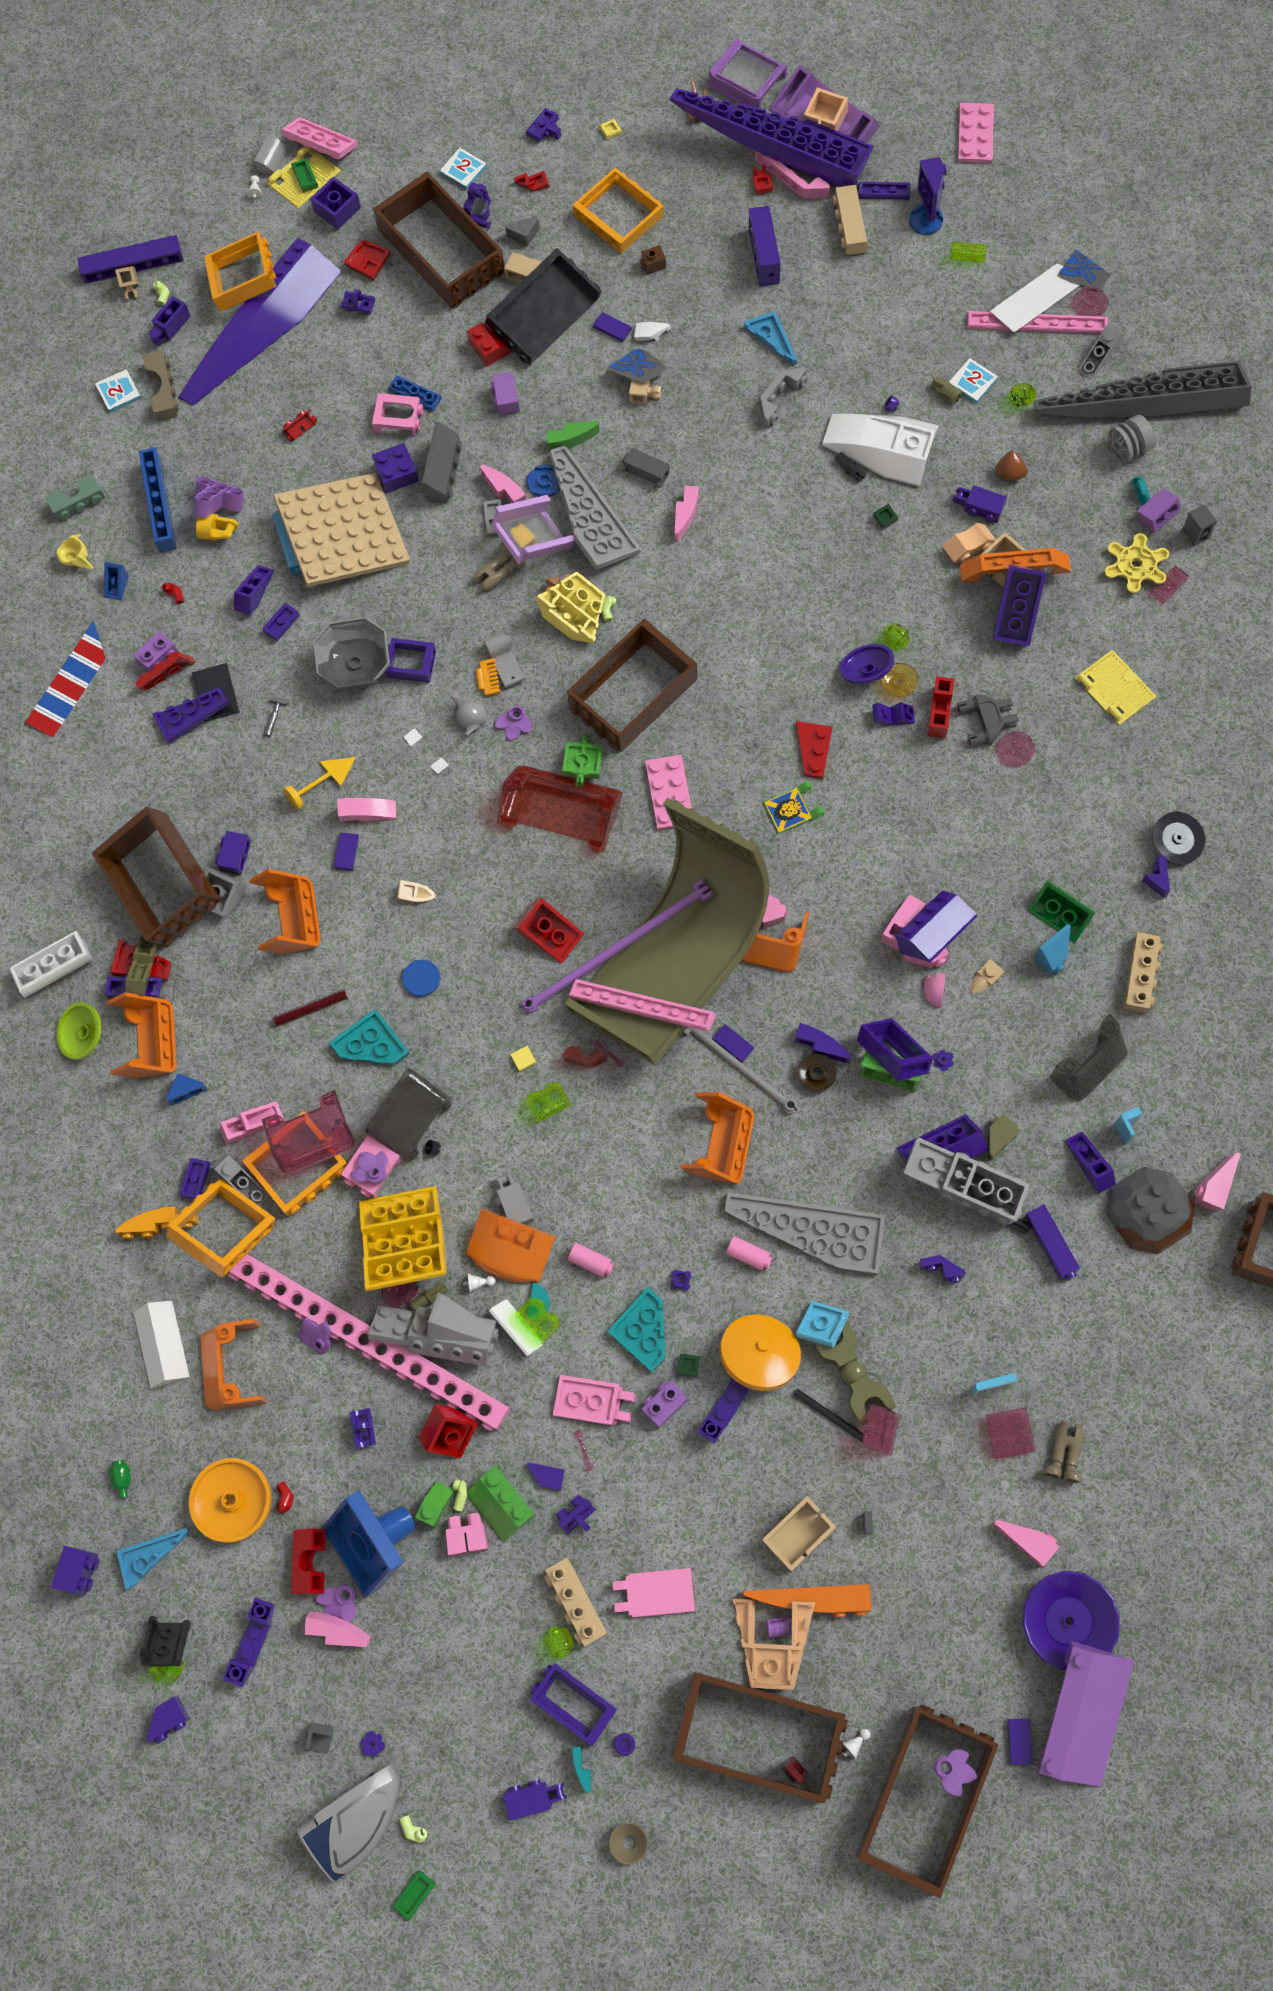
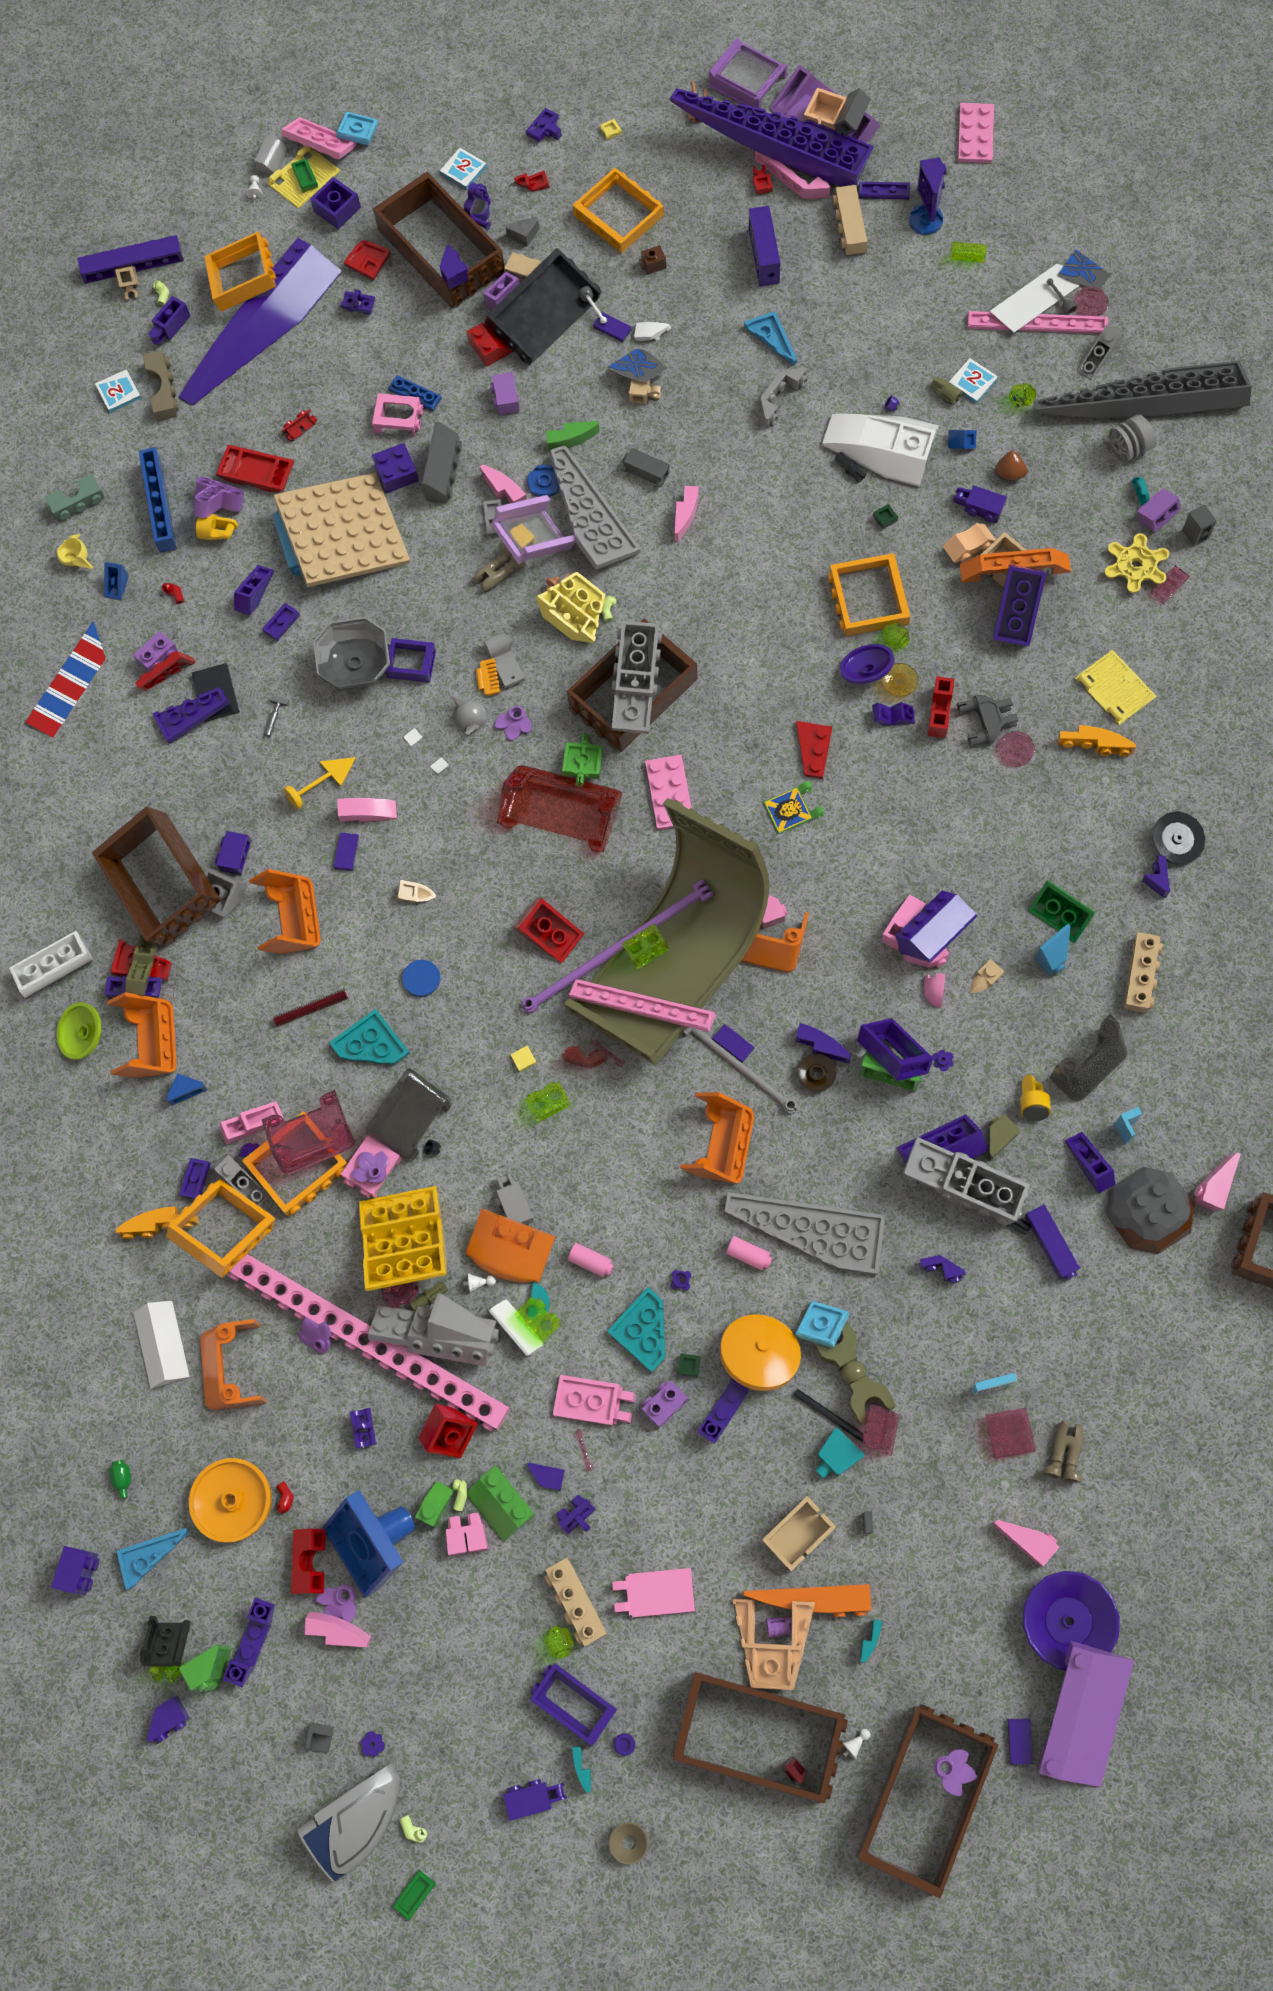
(207, 1669): none -> bright green slope
(247, 1149): none -> dark purple plant
(255, 469): none -> red slope
(357, 128): none -> medium azure tile
(452, 269): none -> dark purple slope
(500, 290): none -> medium lavender brick
(586, 295): none -> hinge
(635, 676): none -> light grey wedge
(644, 944): none -> clear neon green brick
(838, 1455): none -> teal torso
(852, 112): none -> dark grey brick
(868, 1647): none -> teal slope
(875, 624): none -> light orange window
(962, 439): none -> blue panel
(1034, 1101): none -> yellow piece
(1069, 305): none -> dark grey hinge
(1105, 741): none -> light orange slope

